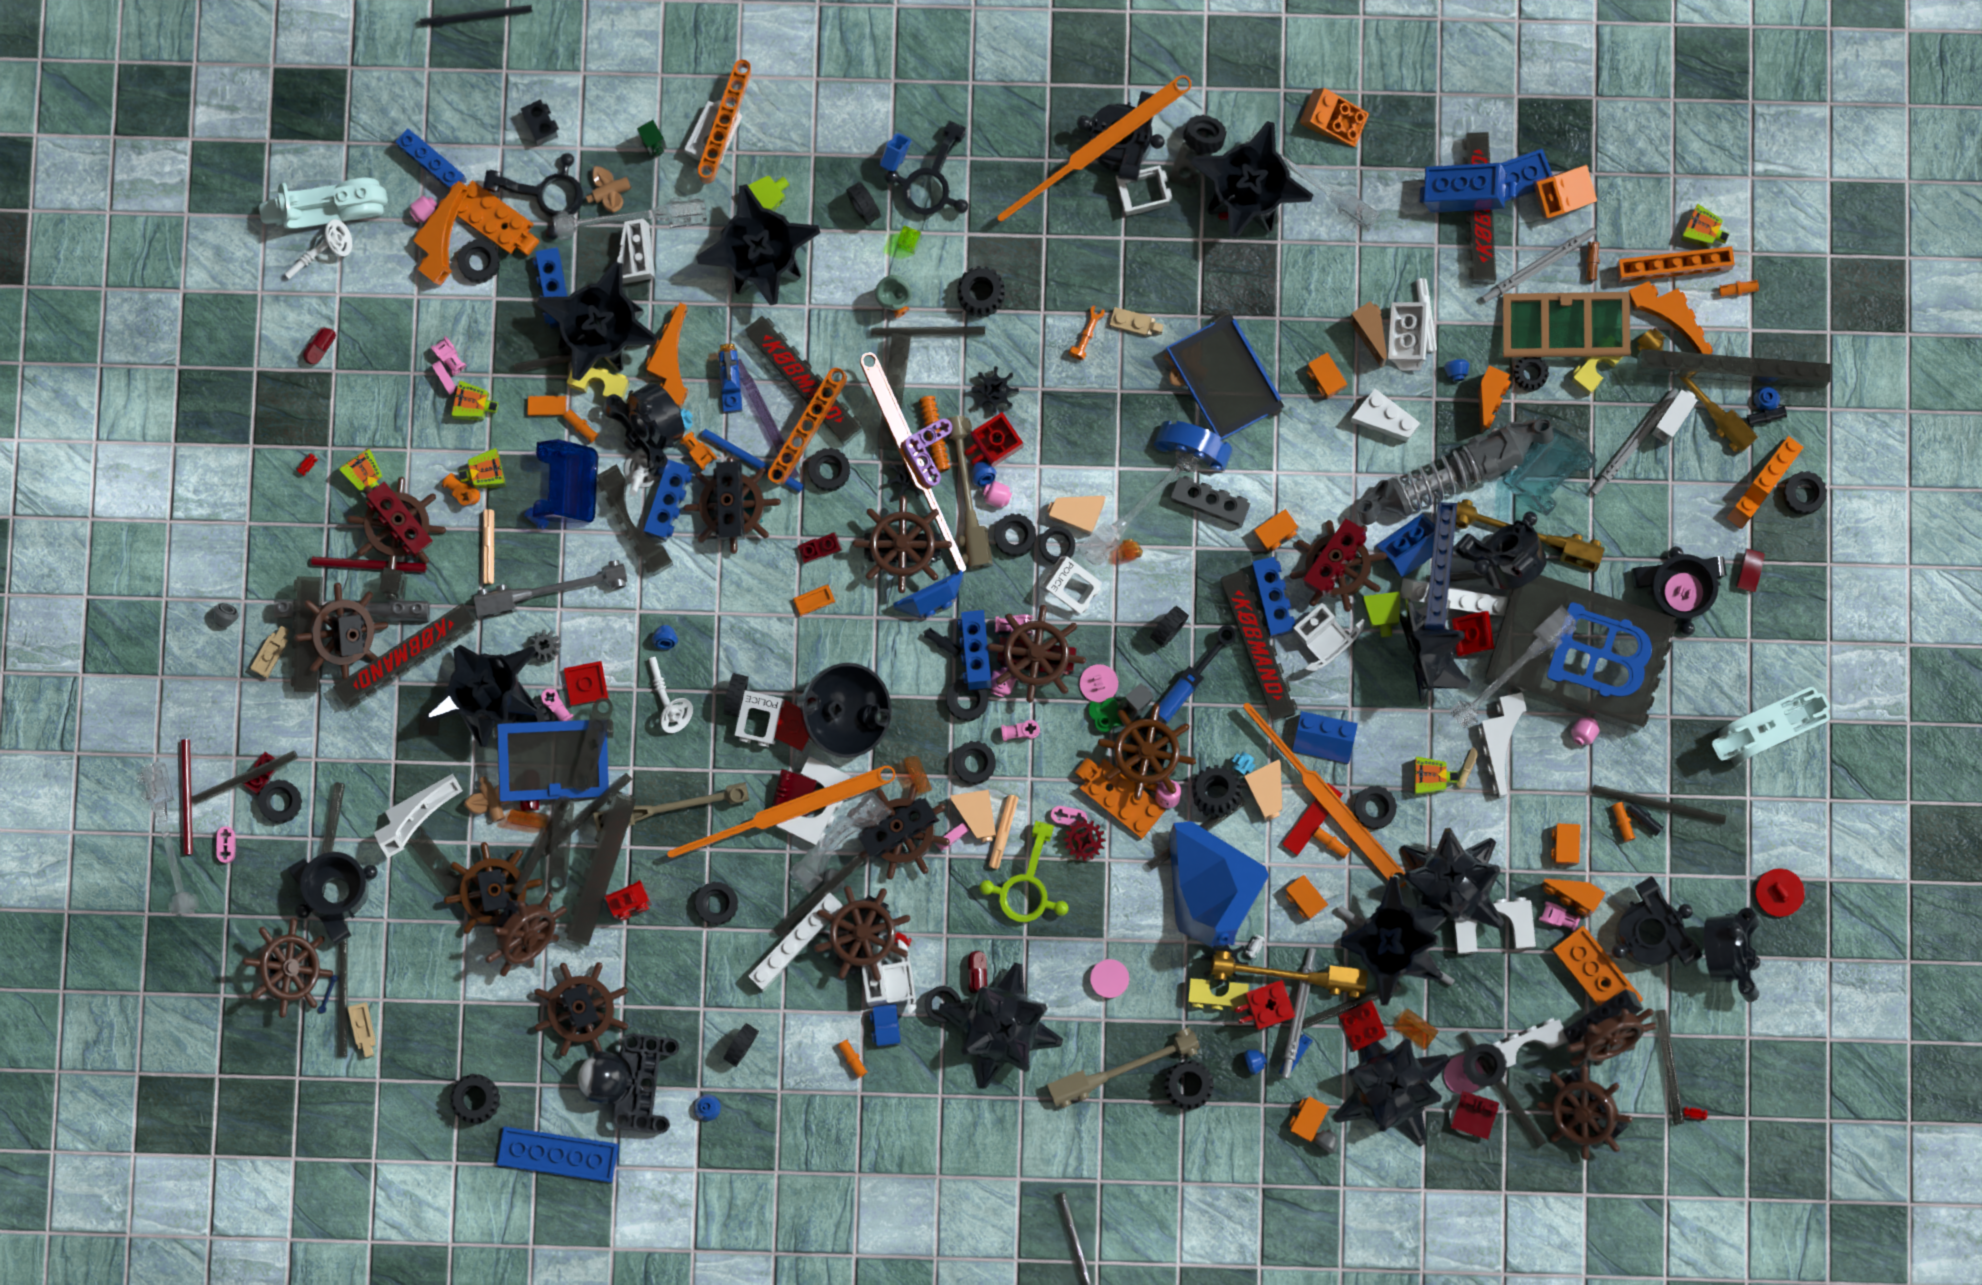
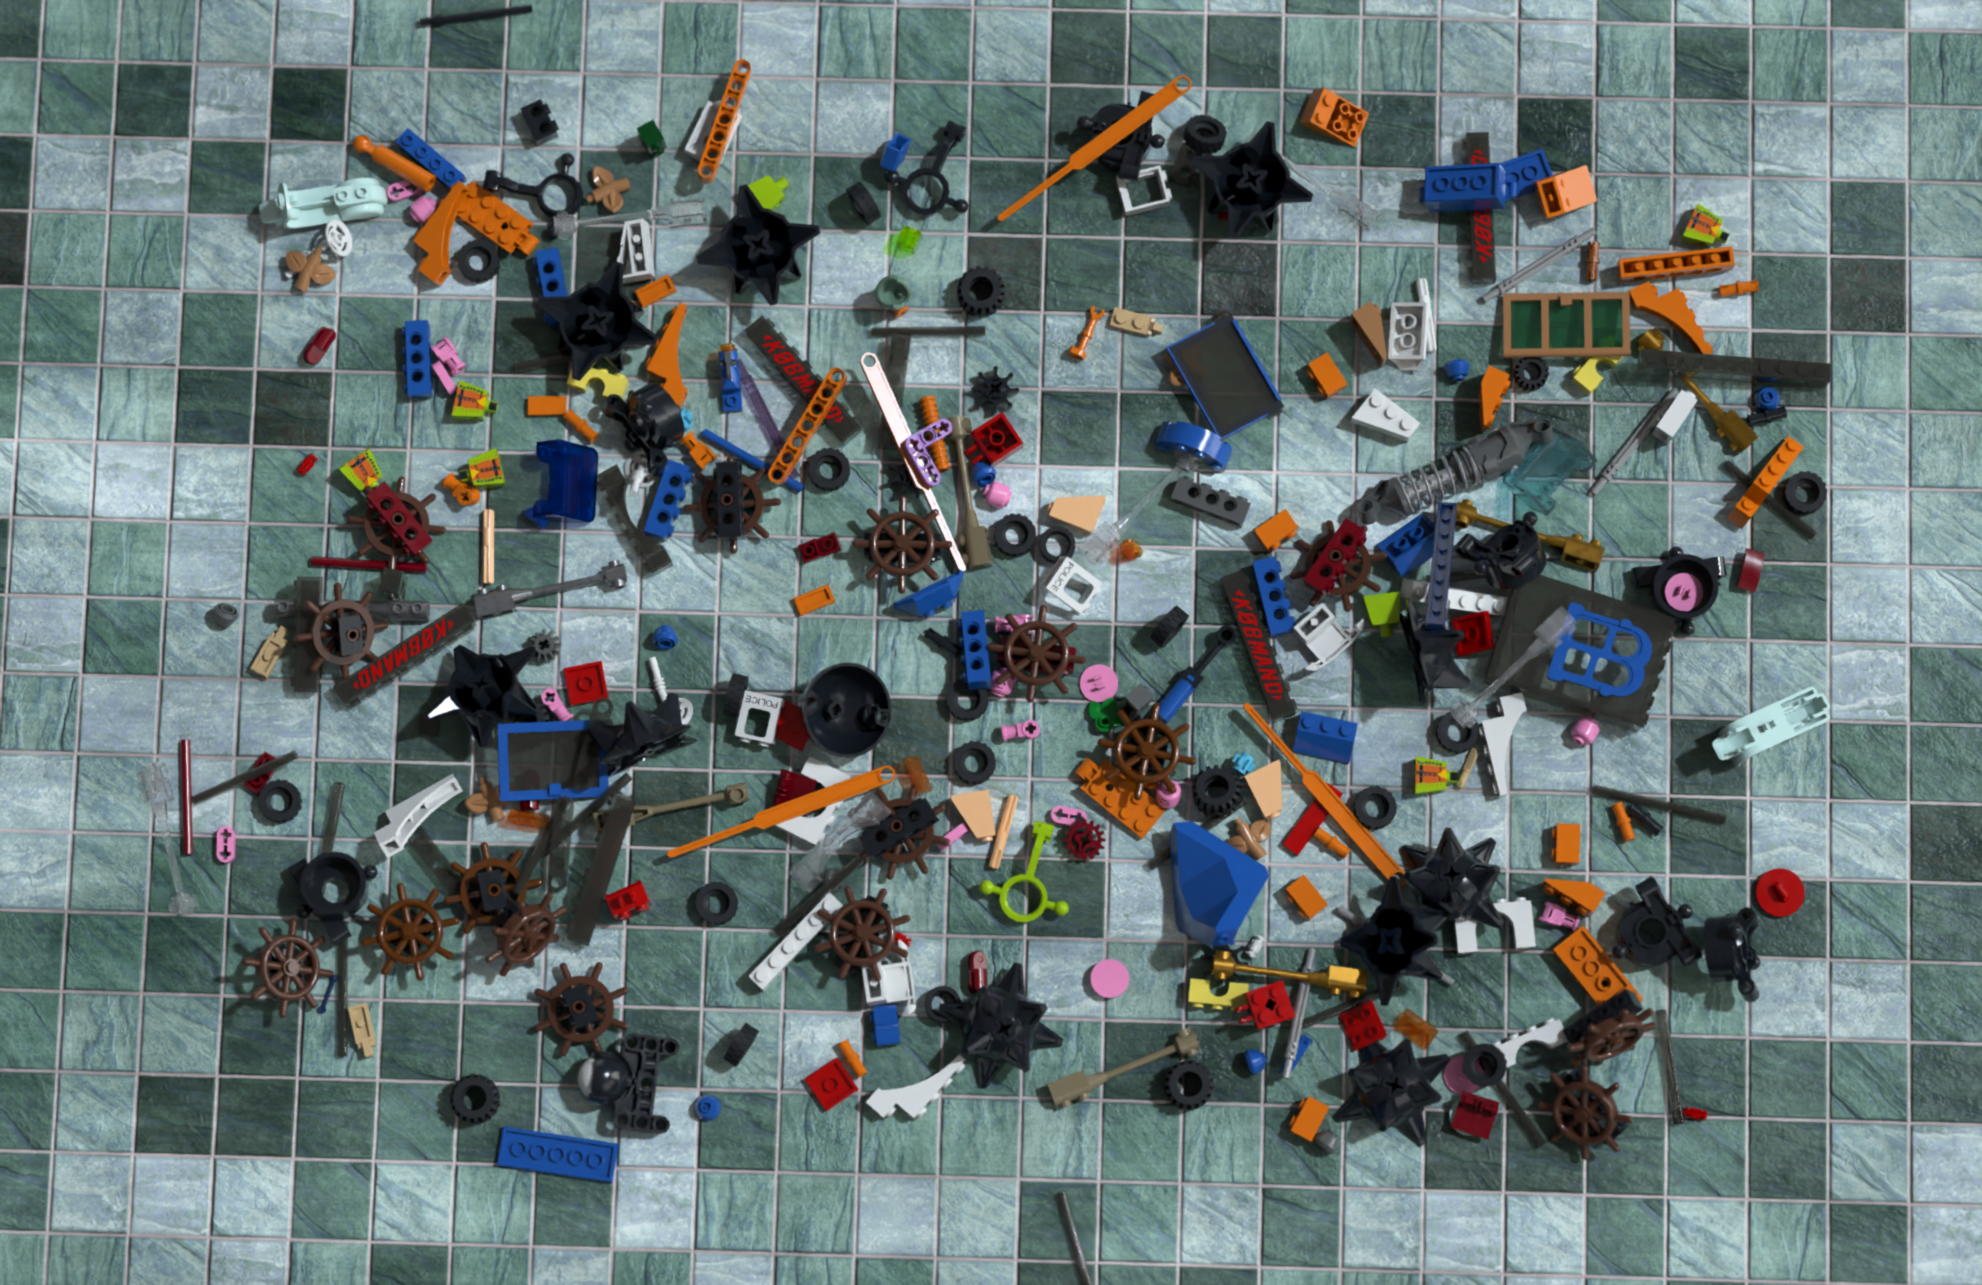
(309, 268): none -> medium nougat plant
(395, 163): none -> orange piece
(406, 194): none -> bright pink beam
(410, 932): none -> reddish brown brick
(423, 388): none -> blue brick
(642, 734): none -> black piece
(655, 291): none -> orange tile
(831, 1084): none -> red tile
(915, 1097): none -> white arch
(1249, 837): none -> medium nougat plant
(1451, 745): none -> black tyre
(1772, 501): none -> clear smoke piece

